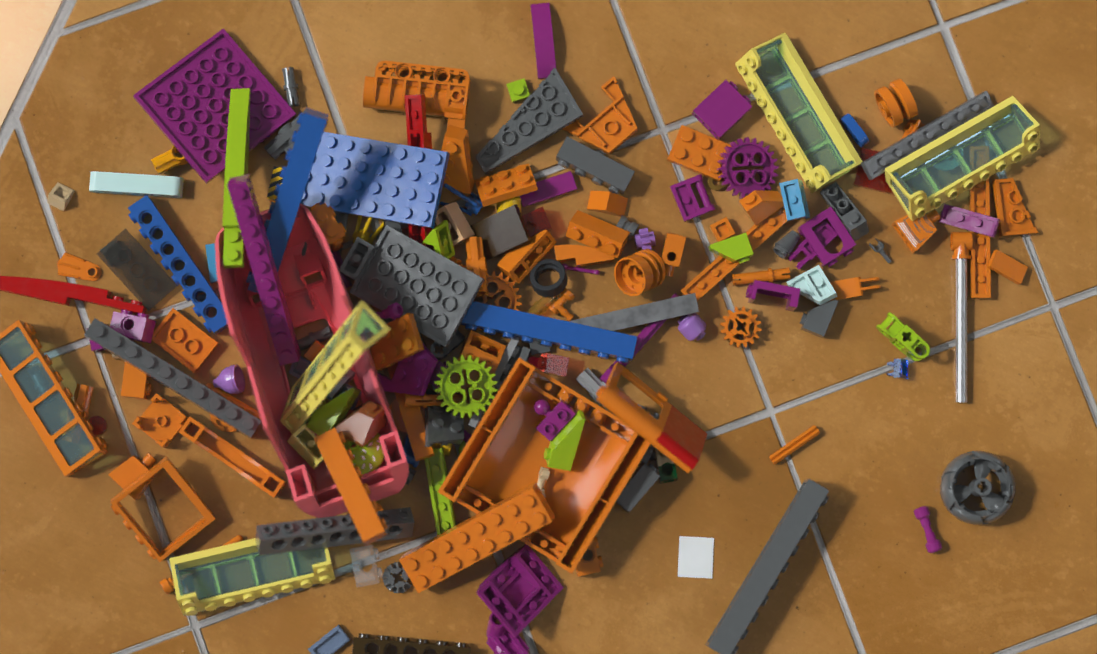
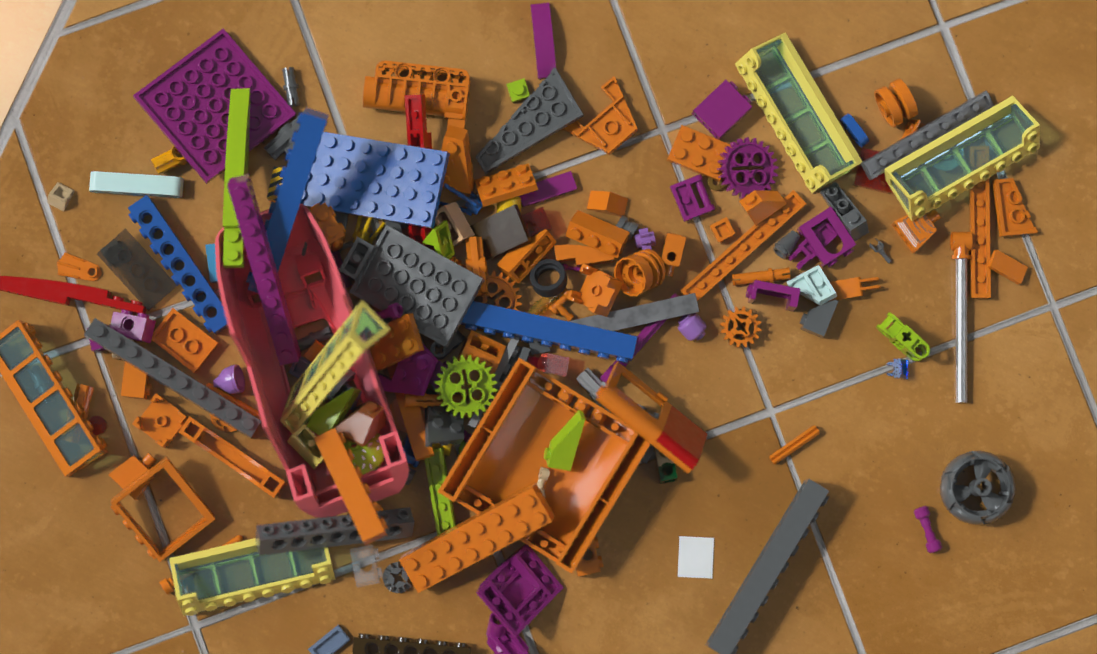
(554, 419): magenta plate -> none
(594, 165): dark grey brick -> none
(597, 290): none -> orange panel
(637, 487): dark grey brick -> none
(733, 248): lime slope -> none
(794, 199): dark azure panel -> none
(969, 220): magenta tile -> none

